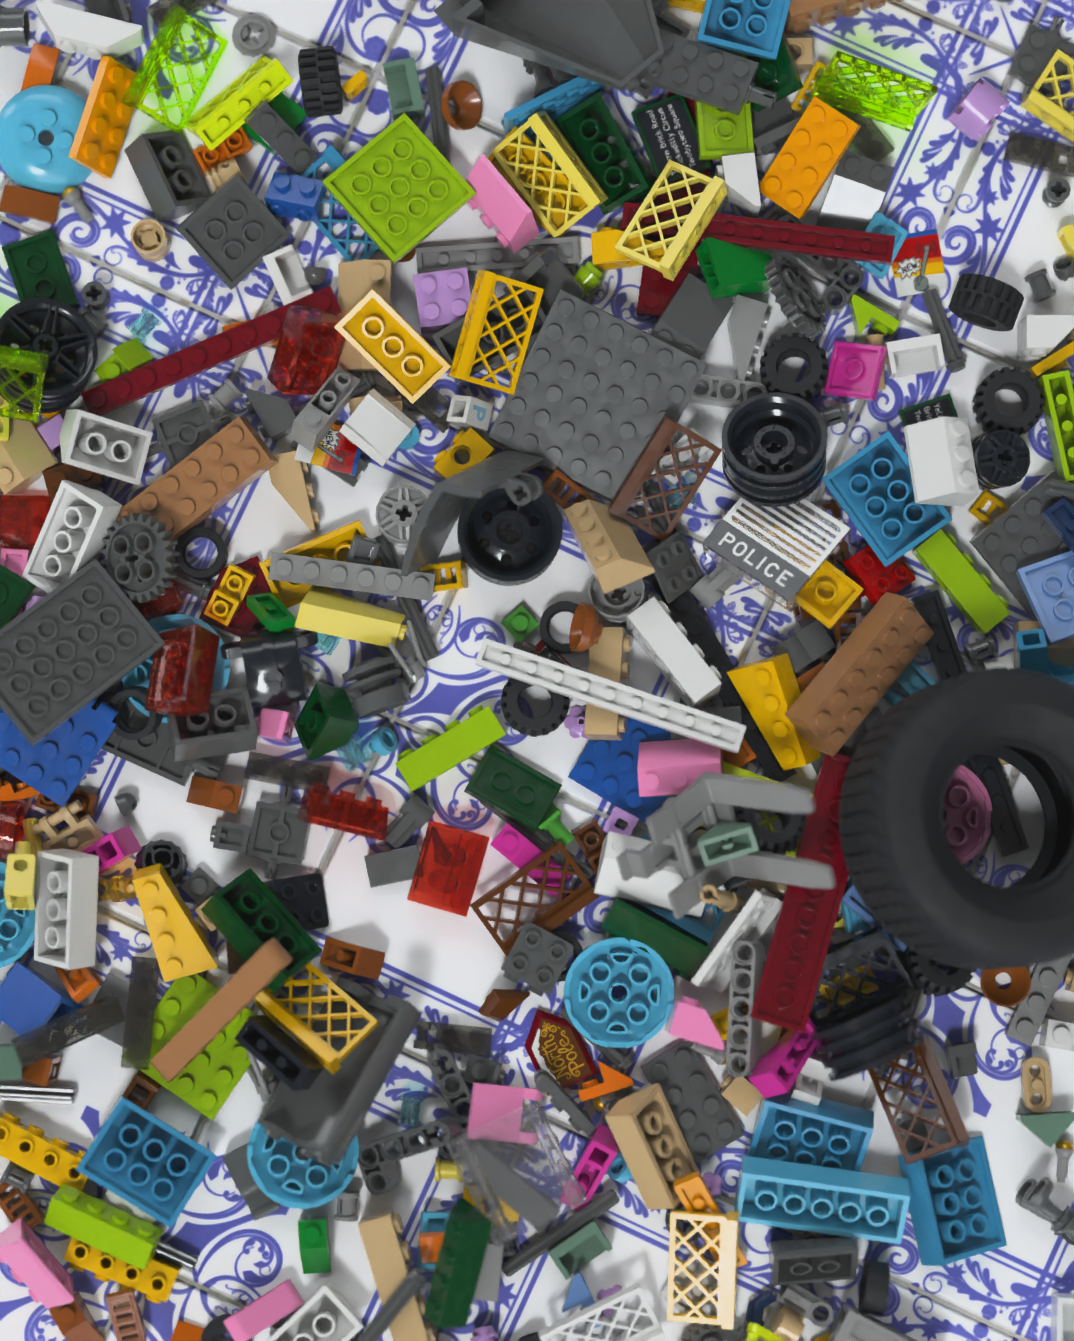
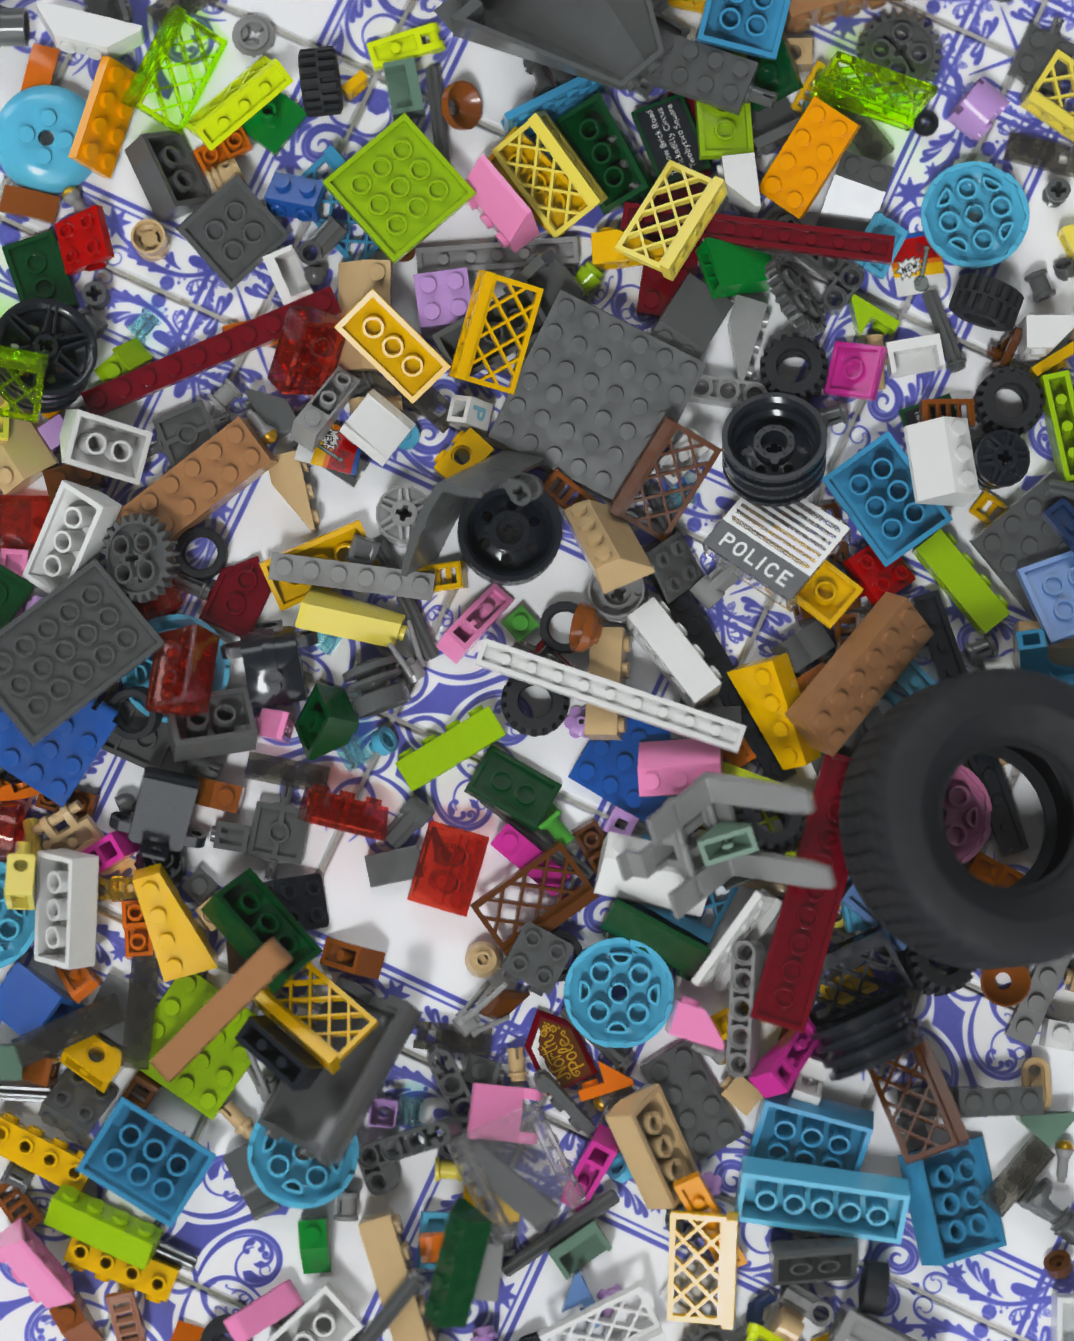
(75, 1106): none -> dark grey bracket
(84, 241): none -> red plate
(100, 1073): none -> yellow brick
(135, 930): none -> orange slope
(162, 814): none -> black piece
(229, 594): yellow slope -> none
(242, 1124): none -> tan pin
(266, 433): none -> light grey piece
(270, 611): green plate -> none
(280, 138): dark grey plate -> none
(325, 241): none -> dark grey piece
(374, 1117): none -> lavender piece
(405, 45): none -> neon yellow plate
(467, 1018): none -> light grey plant
(474, 623): none -> bright pink slope
(489, 966): none -> tan cone
(516, 1064): none -> tan pin
(722, 899): tan pin -> none
(917, 40): none -> dark grey gear
(926, 404): none -> dark orange slope
(933, 121): none -> black plate
(961, 1059): dark grey panel -> none
(982, 1102): none -> dark grey bracket
(991, 195): none -> medium azure brick
(992, 871): none -> orange slope
(1005, 349): none -> reddish brown piece
(1017, 1176): none -> clear smoke plate
(1058, 1264): none -> reddish brown tile

